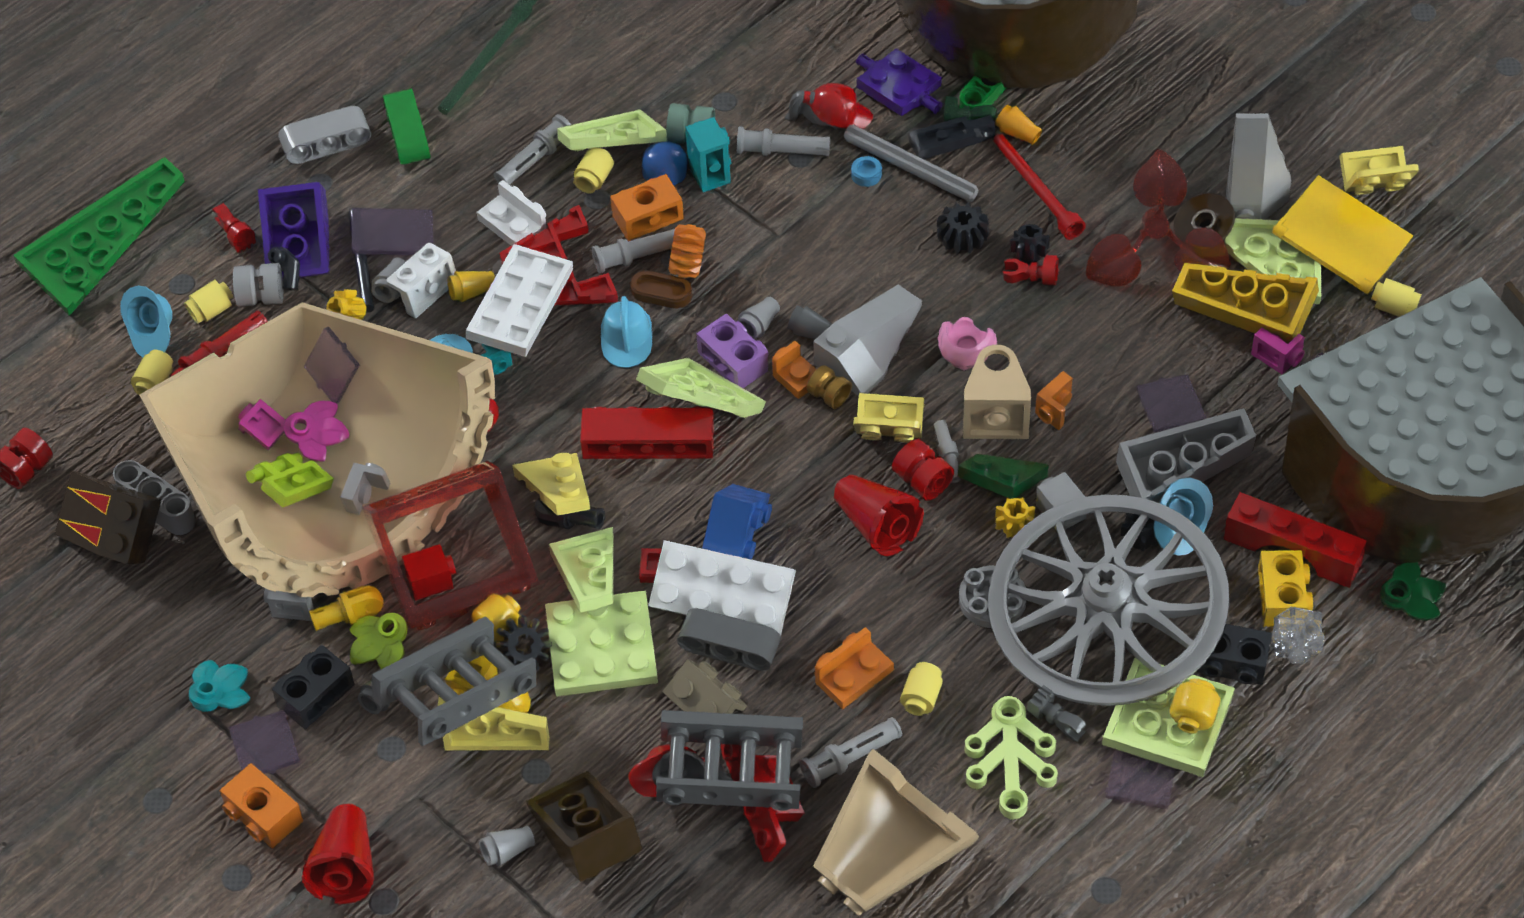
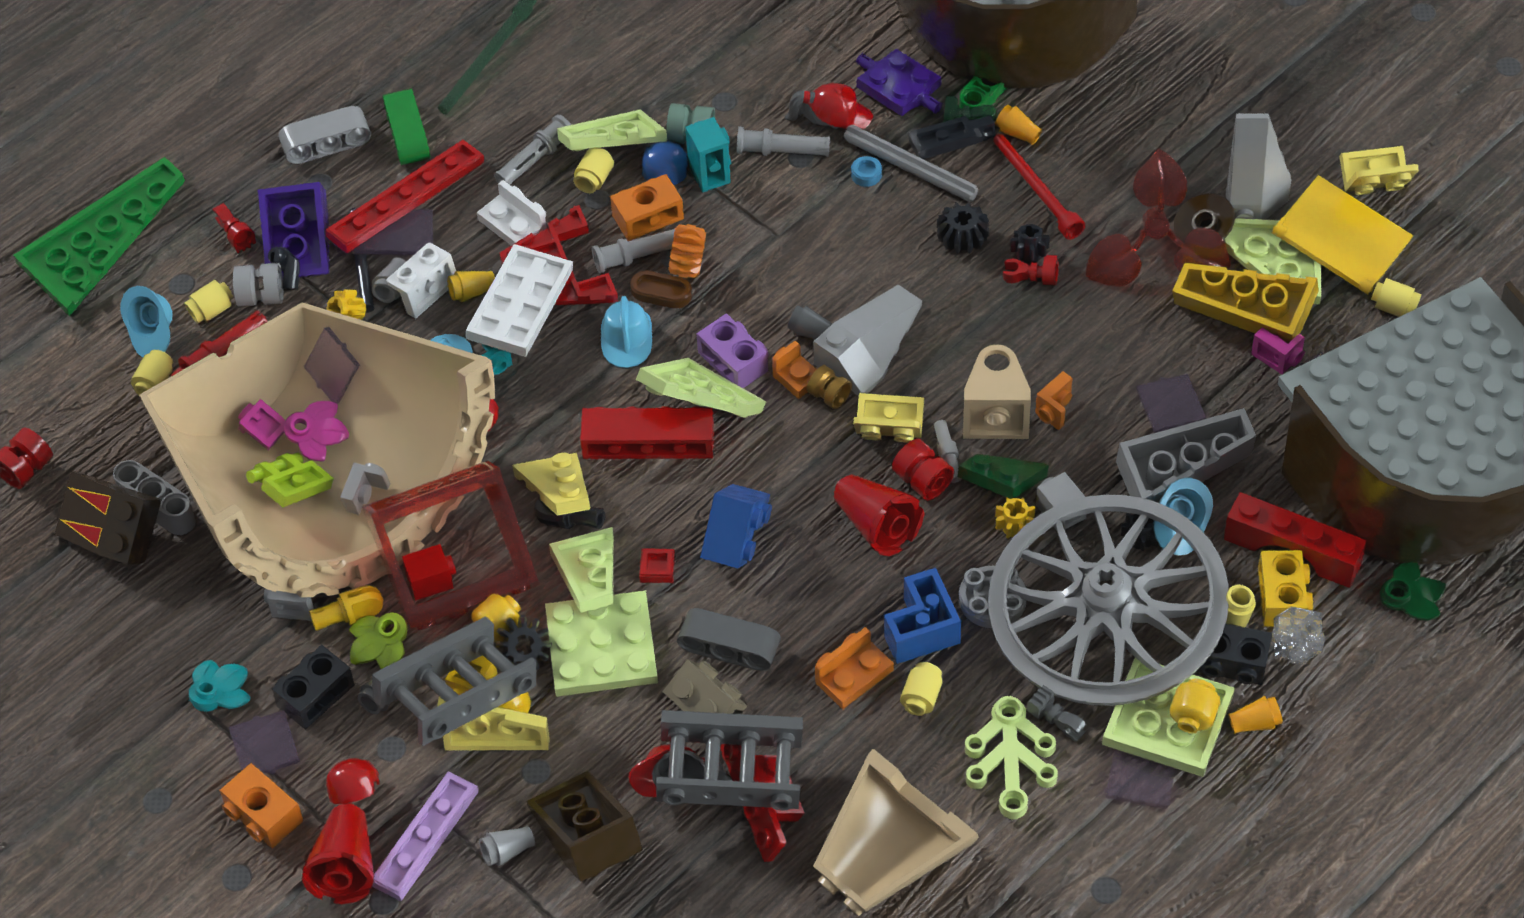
(351, 781): none -> red hair
(404, 196): none -> red tile
(424, 836): none -> lavender tile
(721, 584): white plate -> none
(758, 317): light grey cone -> none
(835, 757): light grey pin -> none
(926, 623): none -> blue brick
(963, 342): bright pink hair -> none
(1241, 605): none -> light yellow brick
(1256, 716): none -> light orange cone

